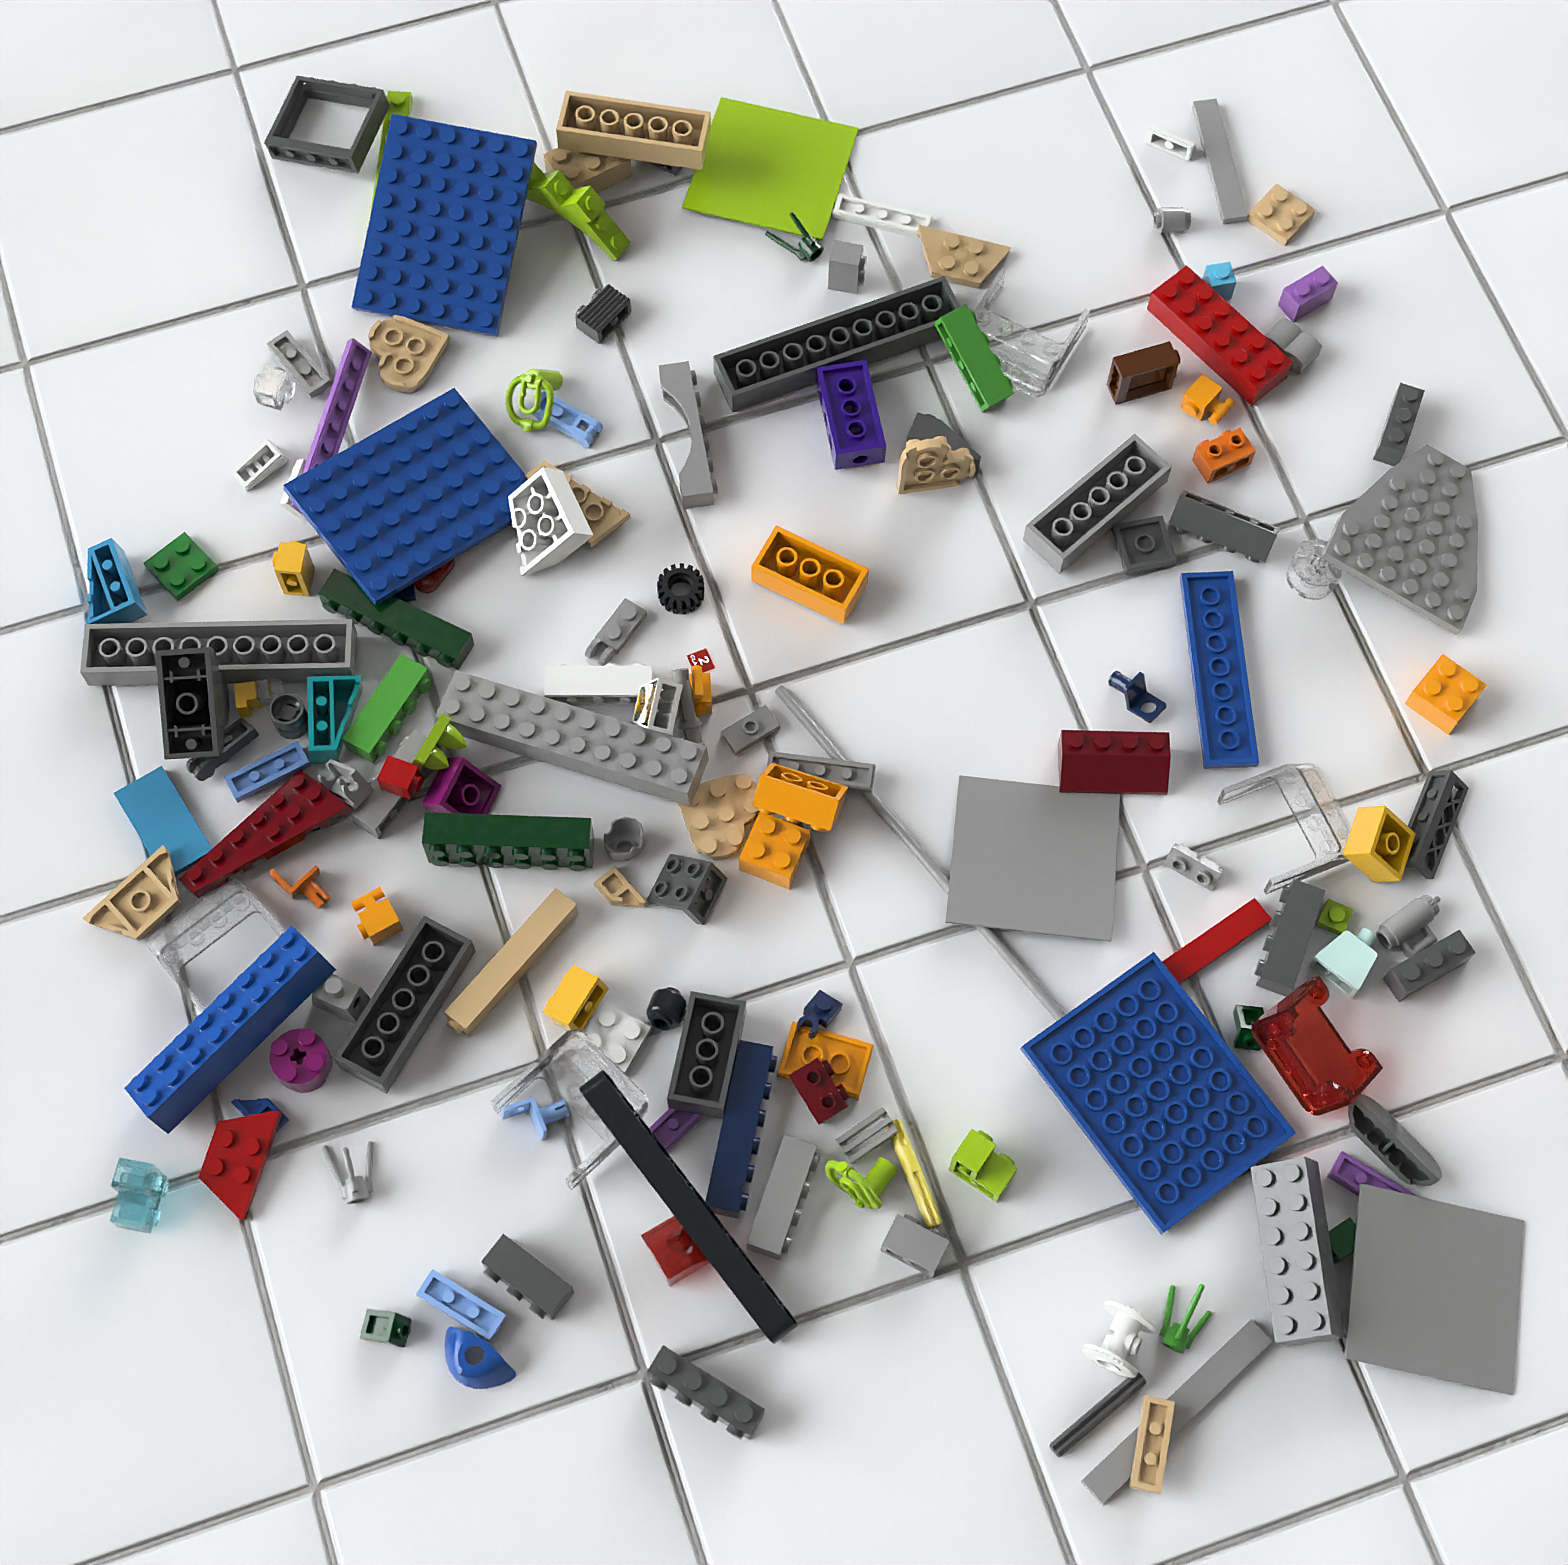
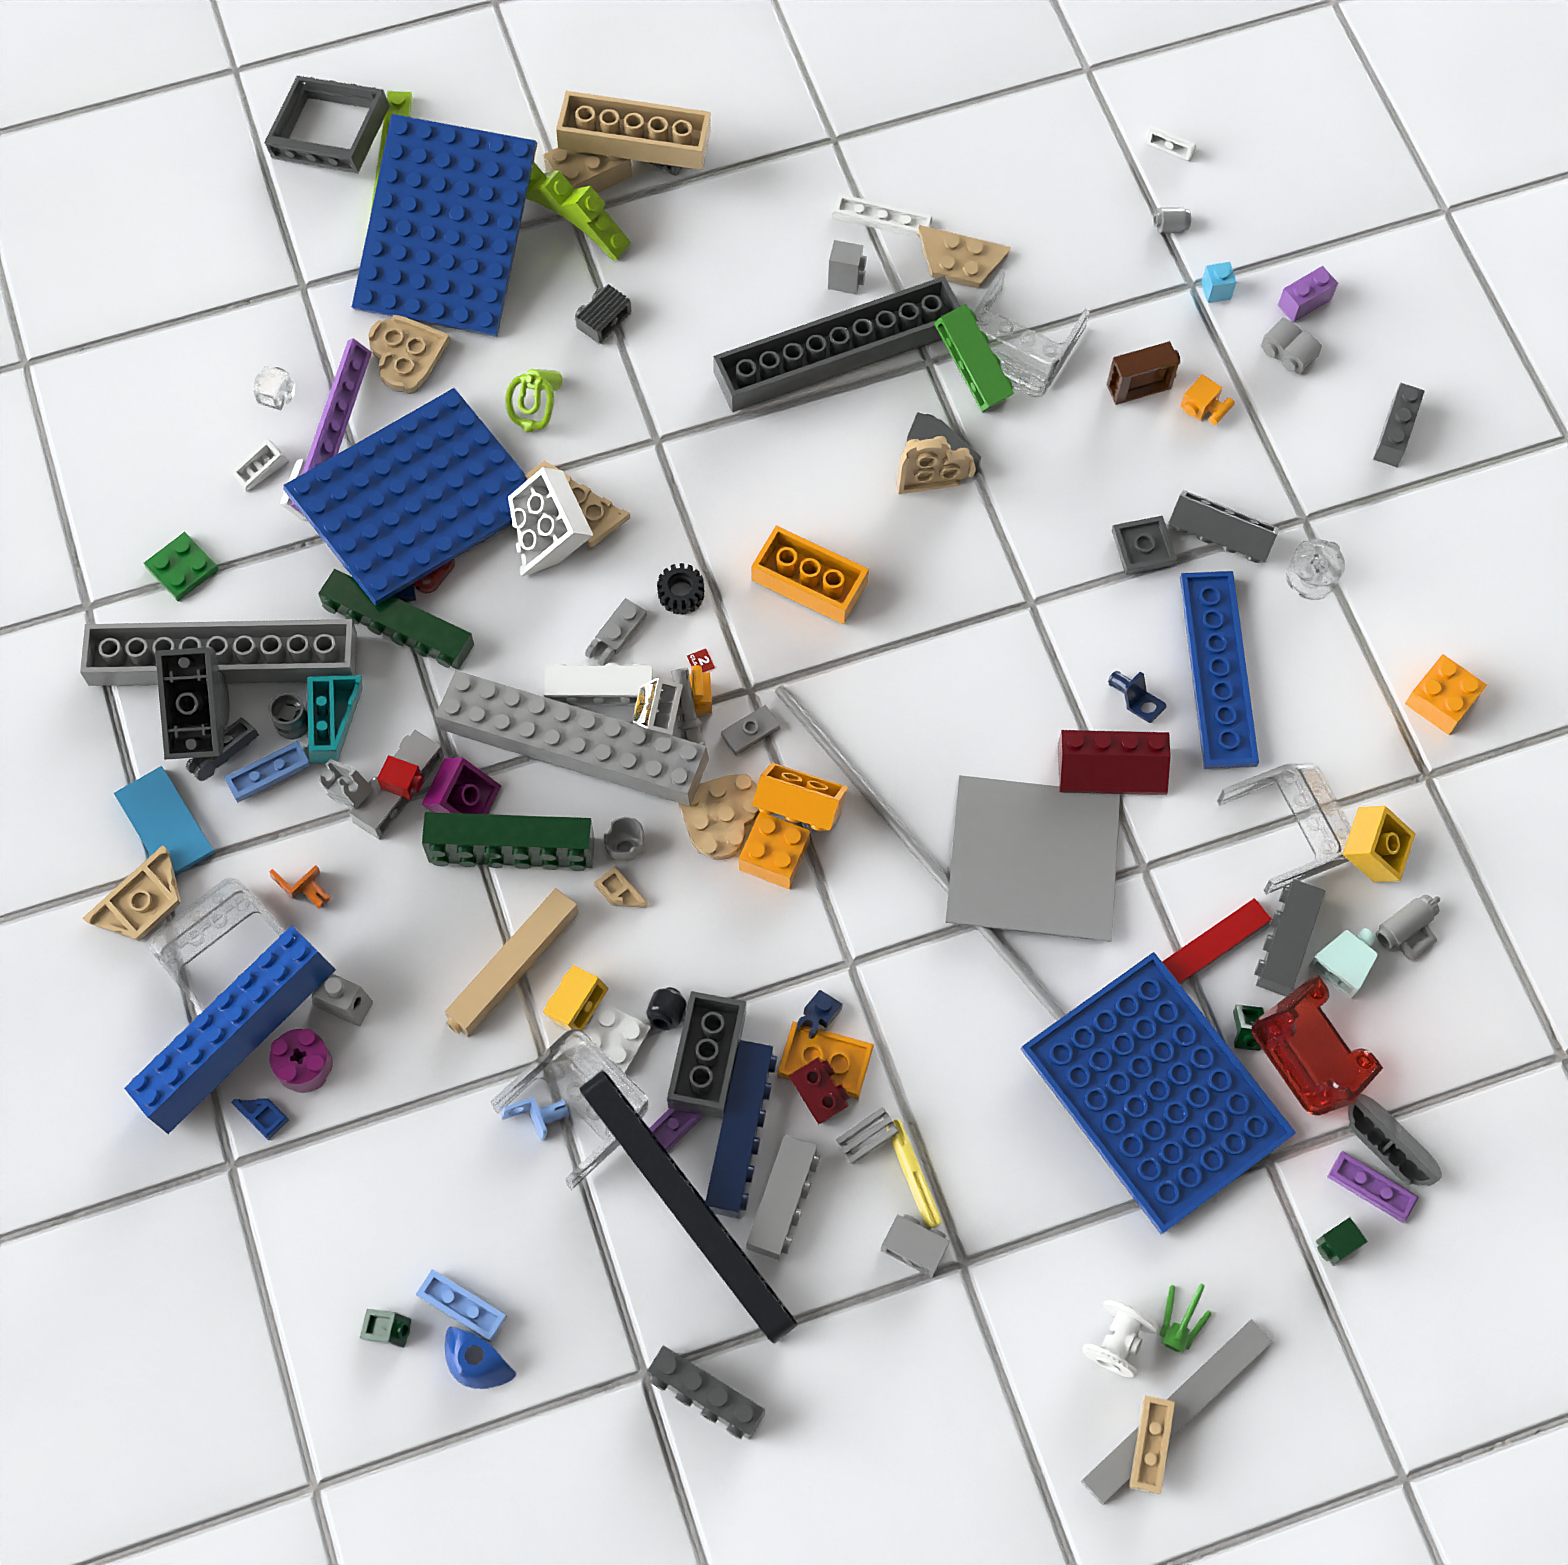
(112, 586): dark azure wedge -> none
(139, 1195): clear light blue brick -> none
(238, 1158): red wing -> none
(256, 694): leg -> none
(269, 830): dark red wing -> none
(294, 568): yellow brick -> none
(299, 364): light grey plate -> none
(355, 1189): light grey plant -> none
(378, 919): light orange brick -> none
(387, 709): bright green brick -> none
(405, 1004): dark grey brick -> none
(441, 734): lime tile -> none
(526, 1278): dark grey brick -> none
(569, 420): light blue plate -> none
(673, 1250): clear red slope -> none
(678, 391): light grey arch -> none
(688, 886): dark grey bracket -> none
(769, 165): lime piece -> none
(809, 246): dark green plant -> none
(850, 414): dark purple brick -> none
(854, 775): light grey tile -> none
(870, 1187): lime piece -> none
(981, 1166): lime brick -> none
(1096, 503): light grey brick -> none
(1096, 1414): dark grey axle -> none
(1200, 871): light grey hinge -> none
(1219, 335): red brick -> none
(1220, 161): light grey tile -> none
(1223, 455): orange brick -> none
(1280, 214): tan plate -> none
(1297, 1252): brick -> none
(1334, 917): lime plate -> none
(1415, 537): light grey piece -> none
(1429, 817): dark grey fence -> none
(1429, 965): dark grey brick -> none
(1435, 1289): light grey piece -> none

